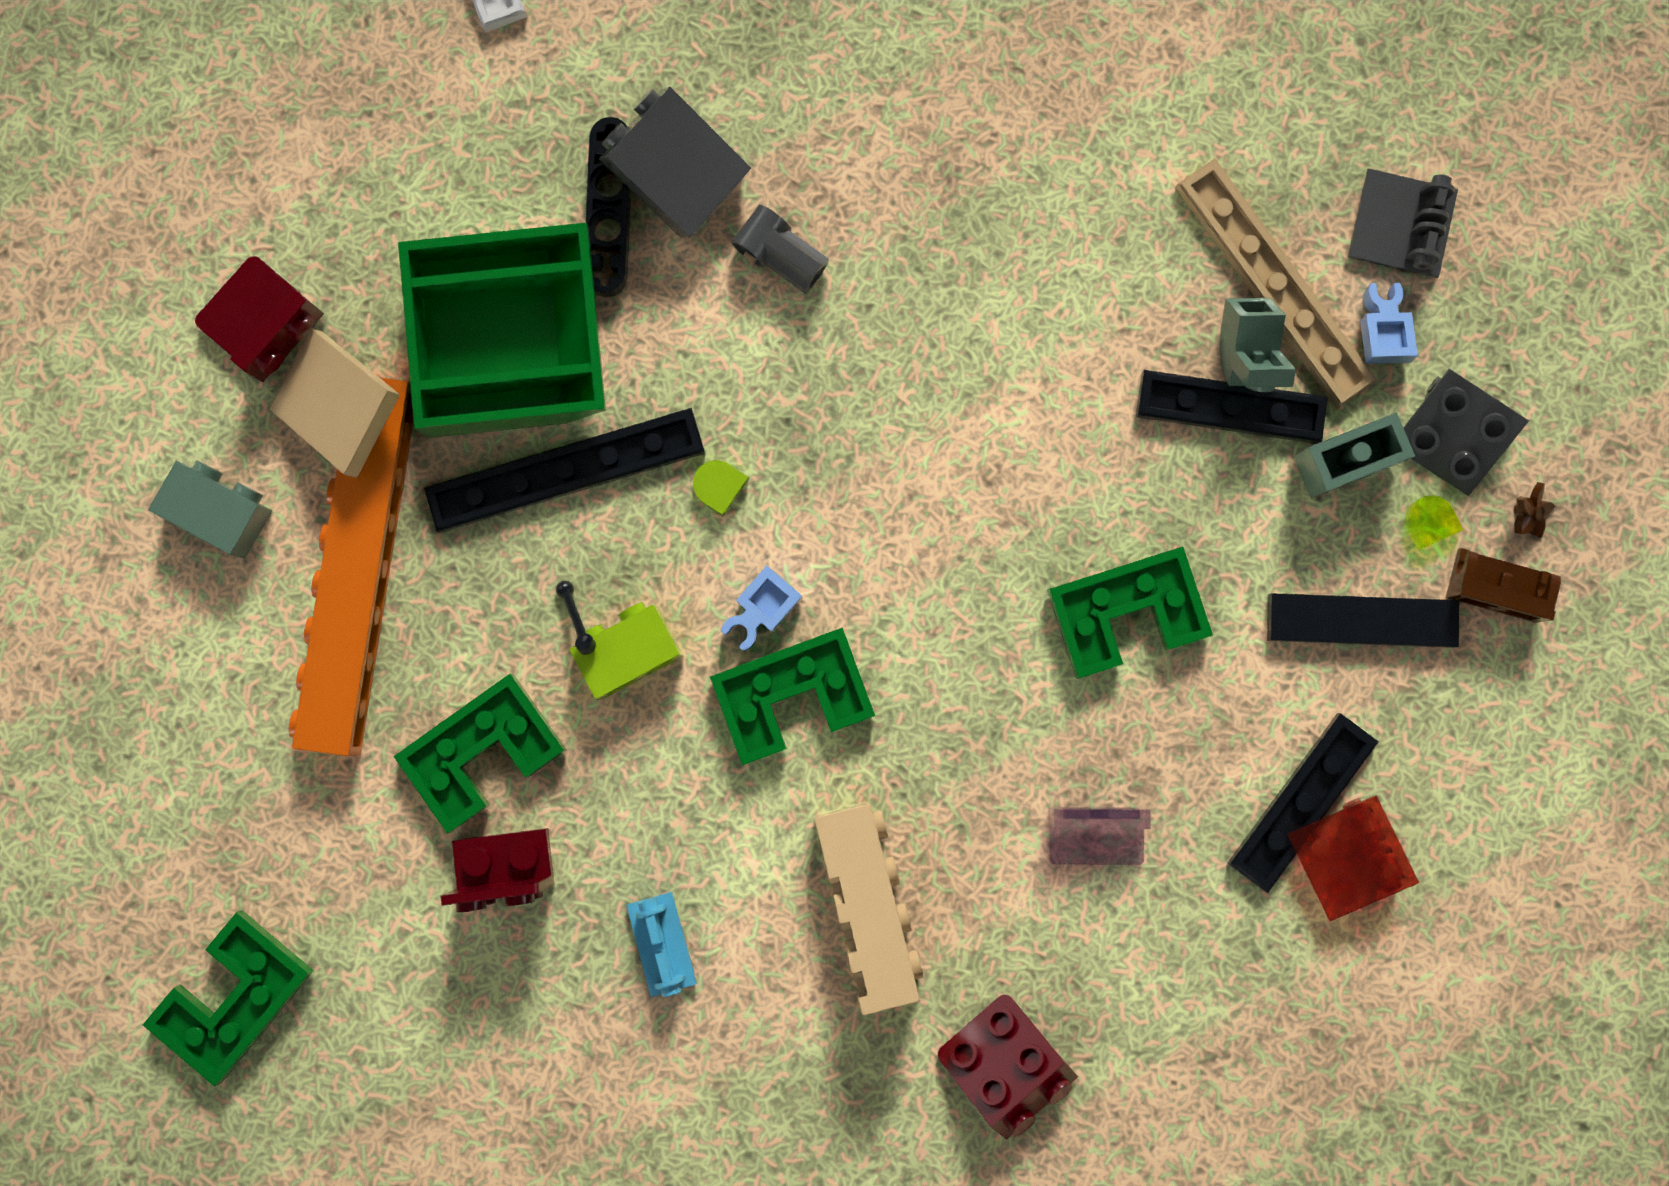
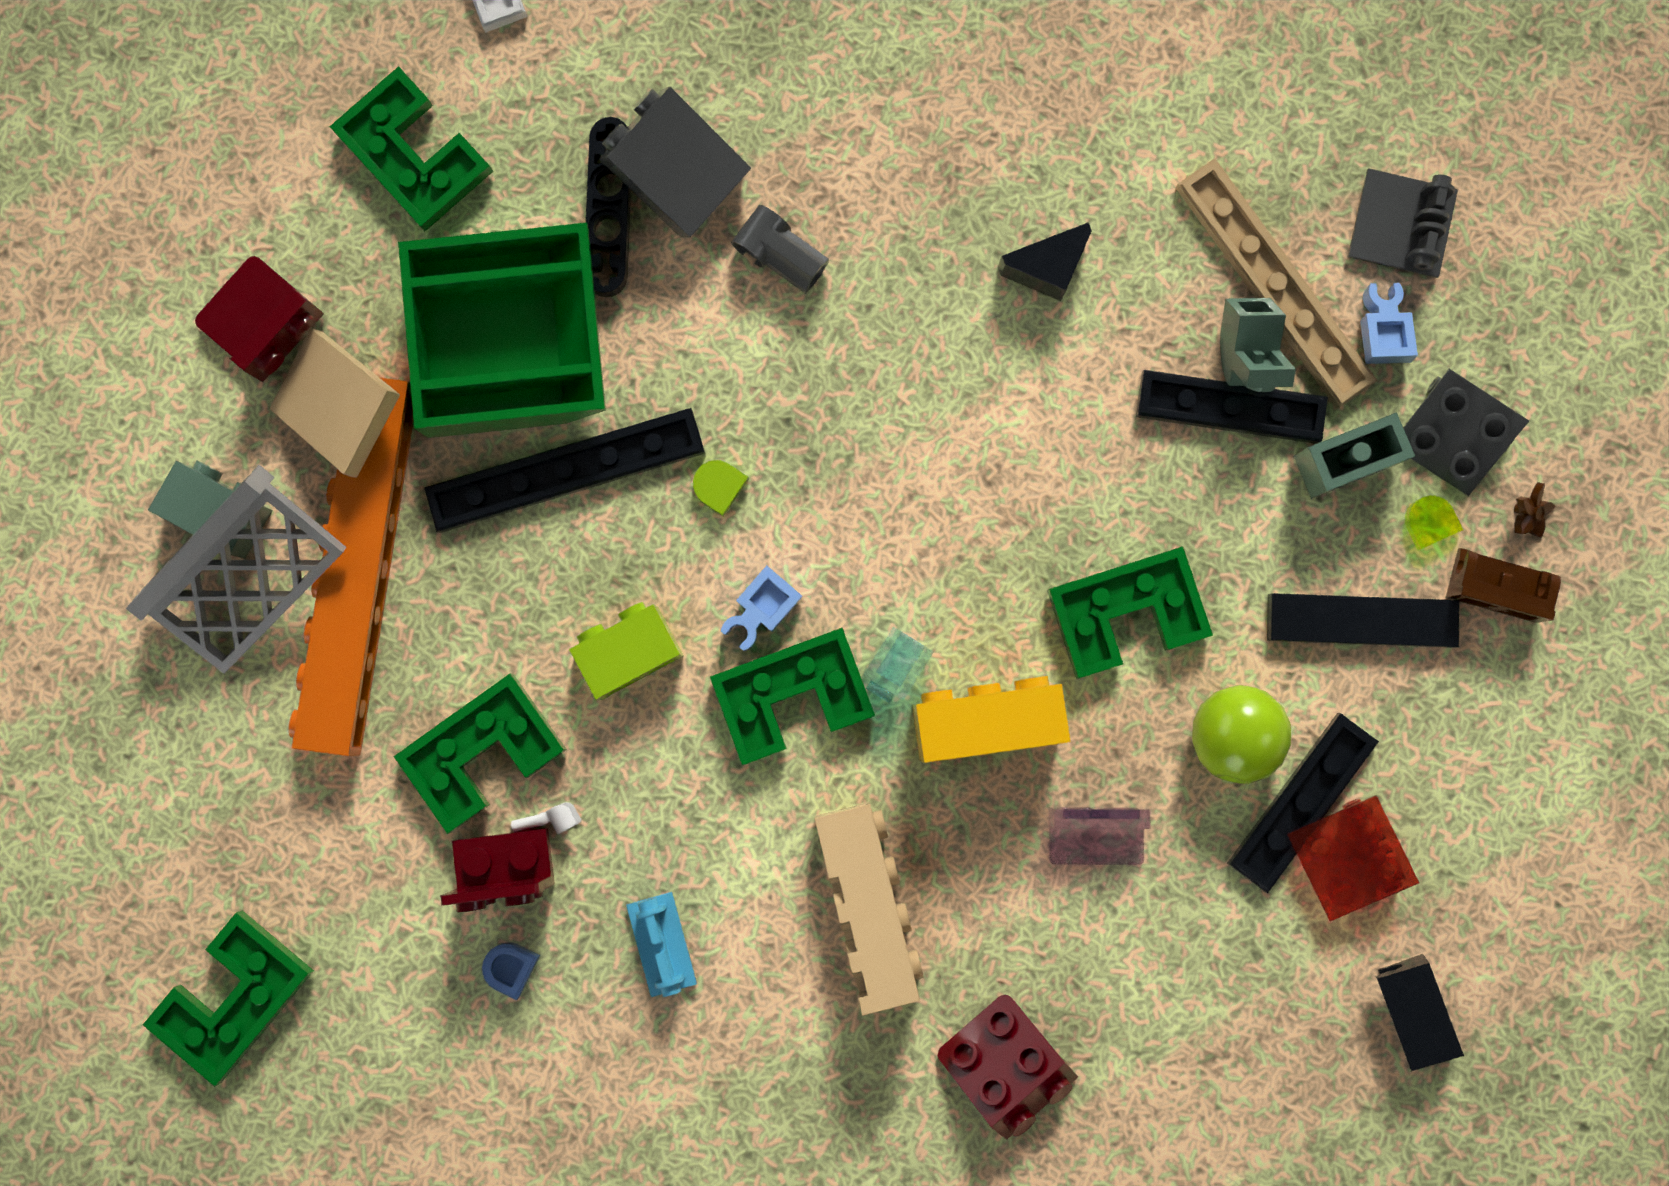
(213, 538): none -> light grey fence
(373, 135): none -> green plate
(509, 968): none -> medium blue tile
(561, 816): none -> white hand
(584, 642): black hinge -> none
(896, 666): none -> clear light blue brick
(990, 720): none -> yellow piece
(1047, 263): none -> black slope
(1241, 734): none -> lime piece
(1418, 1013): none -> black hinge

